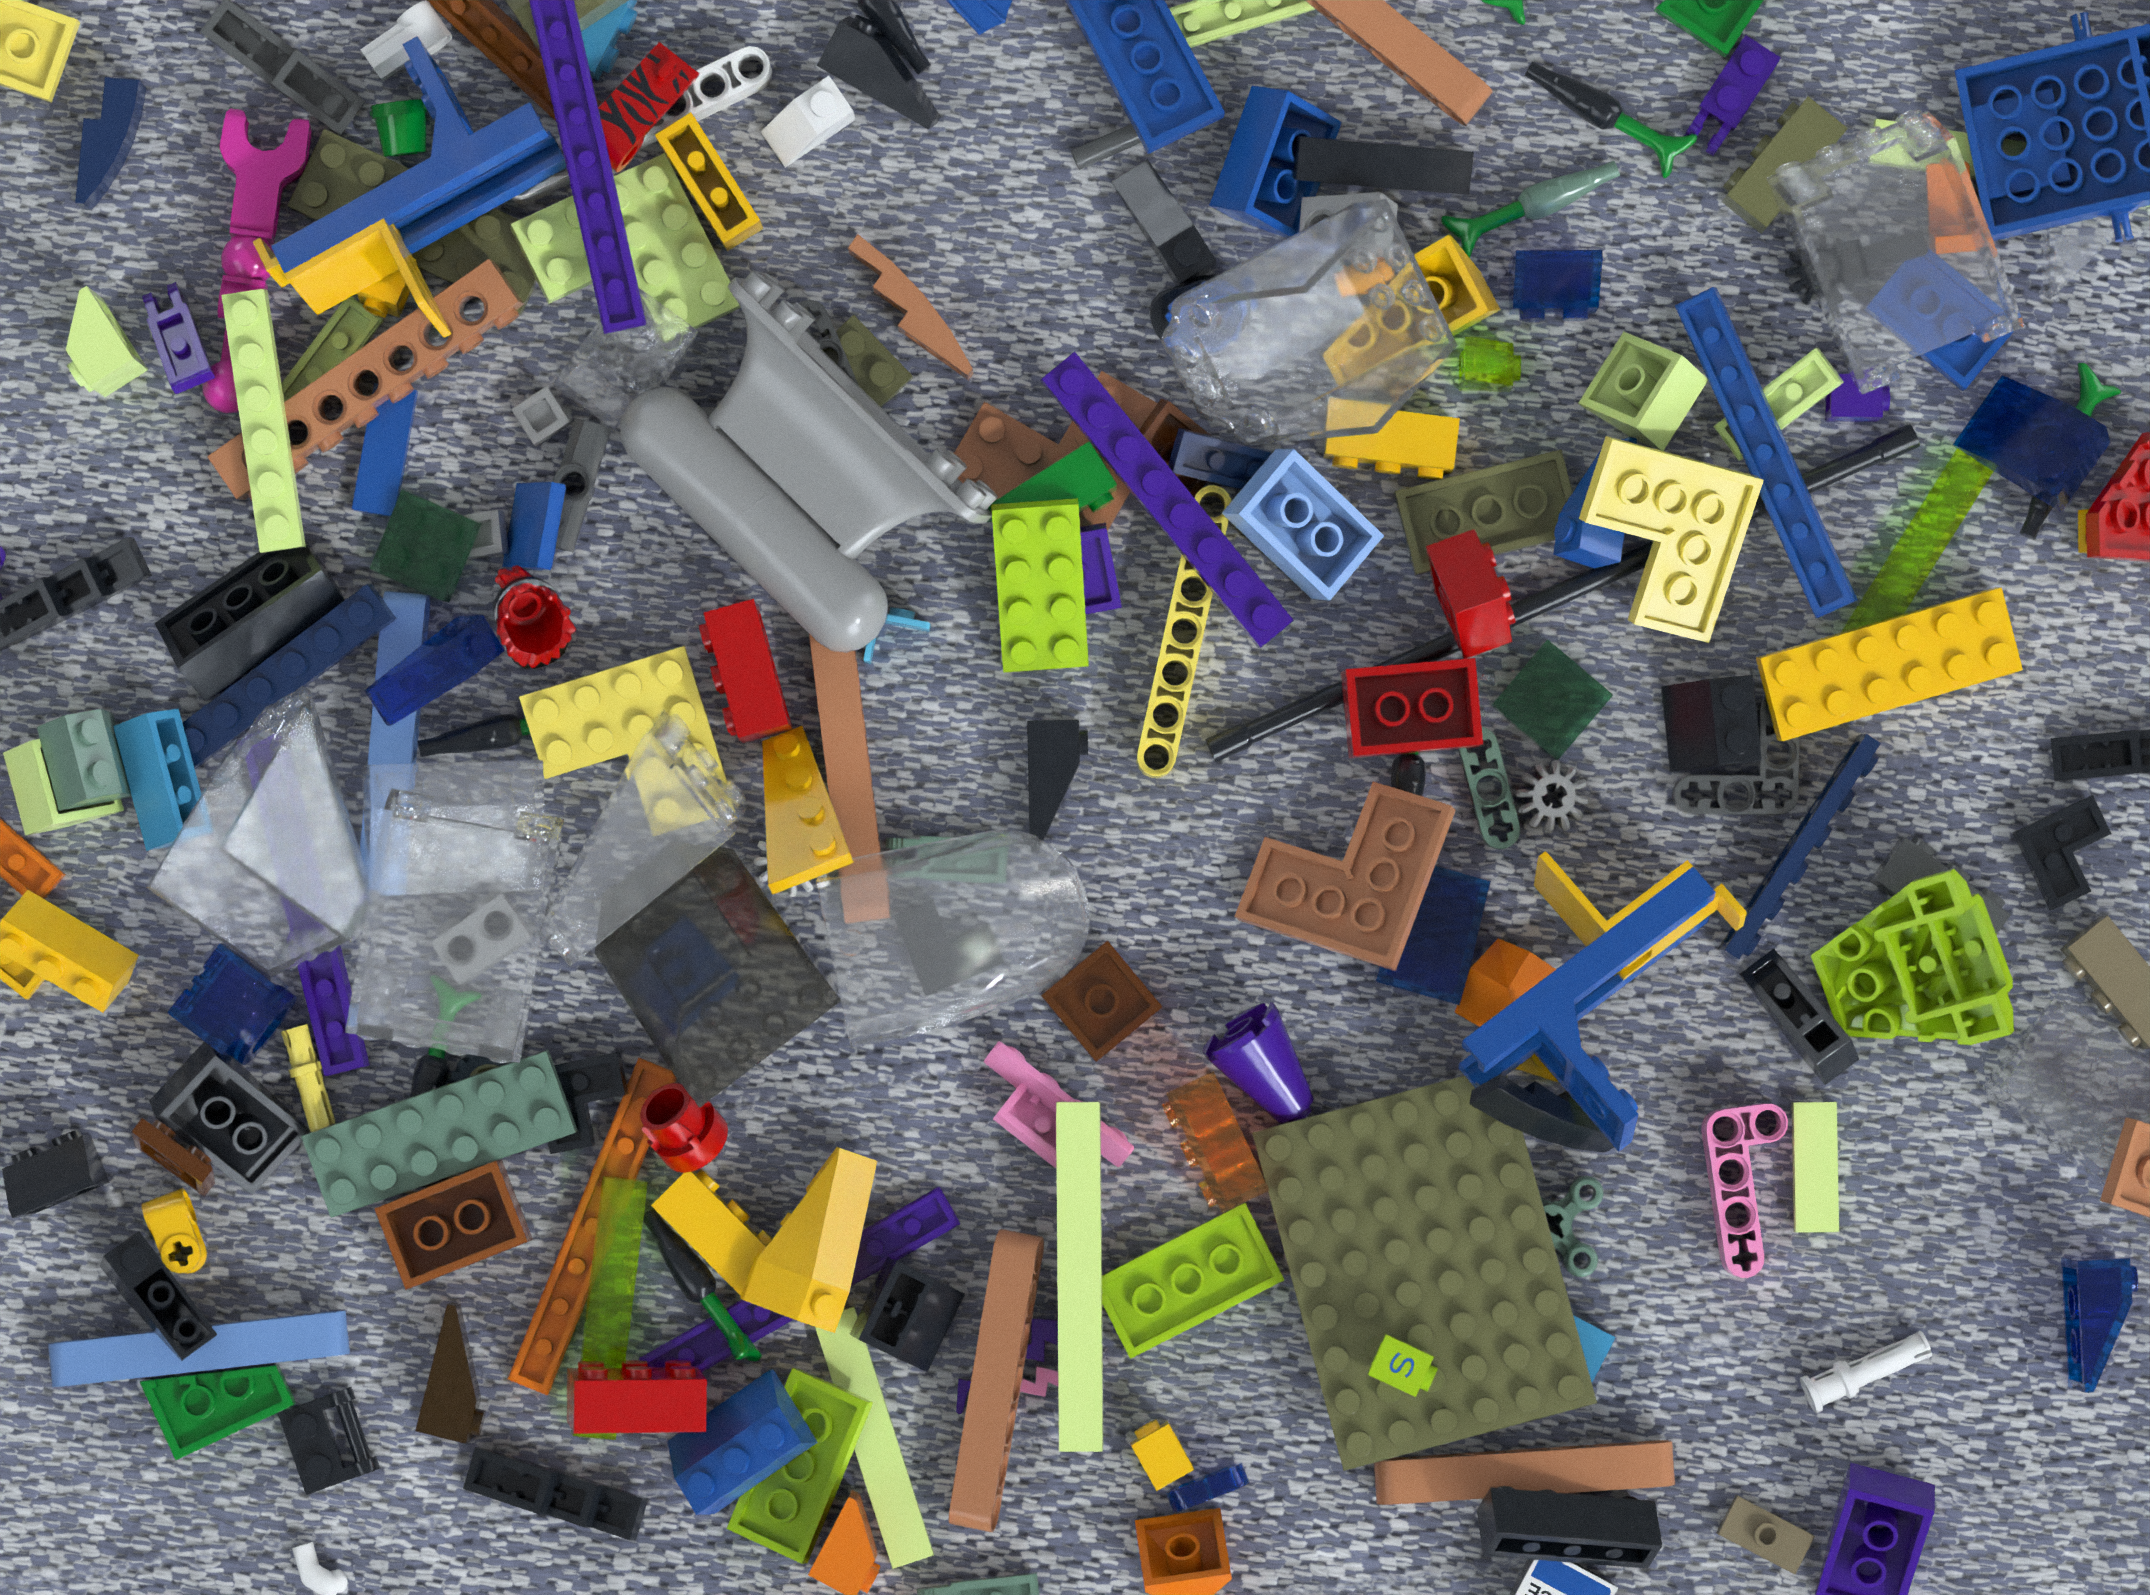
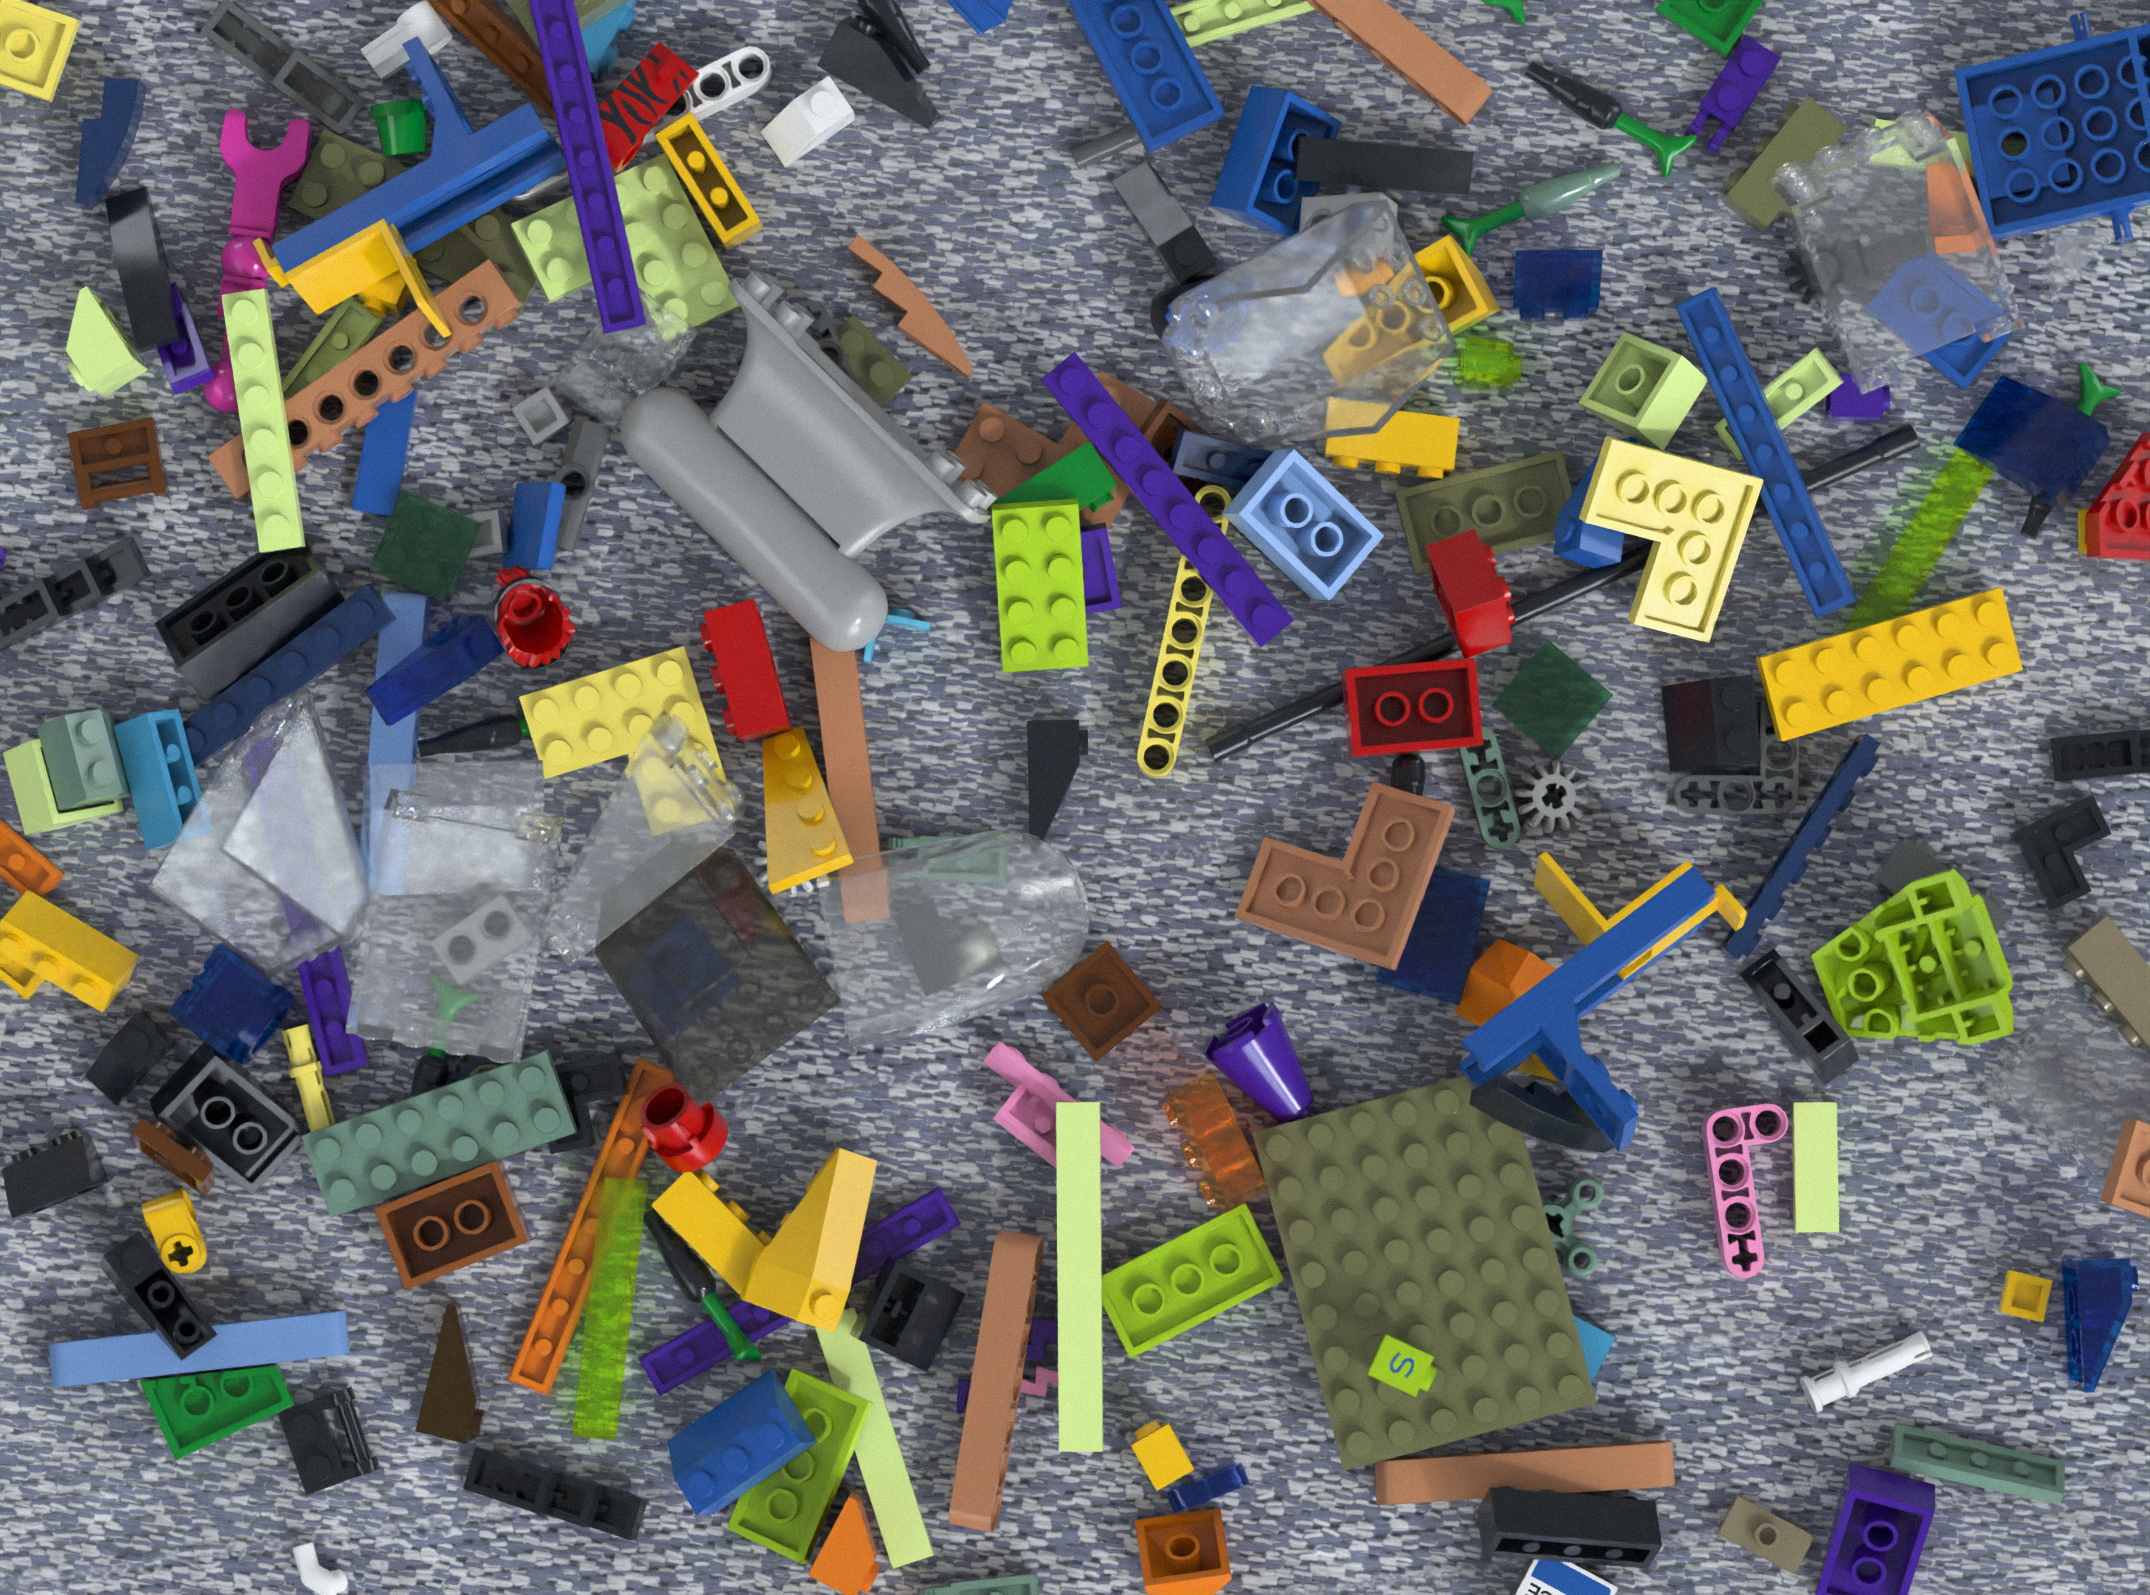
(114, 449): none -> reddish brown plate
(129, 1057): none -> black slope
(142, 269): none -> black slope
(636, 1398): red brick -> none
(1977, 1464): none -> sand green plate
(2025, 1296): none -> yellow plate

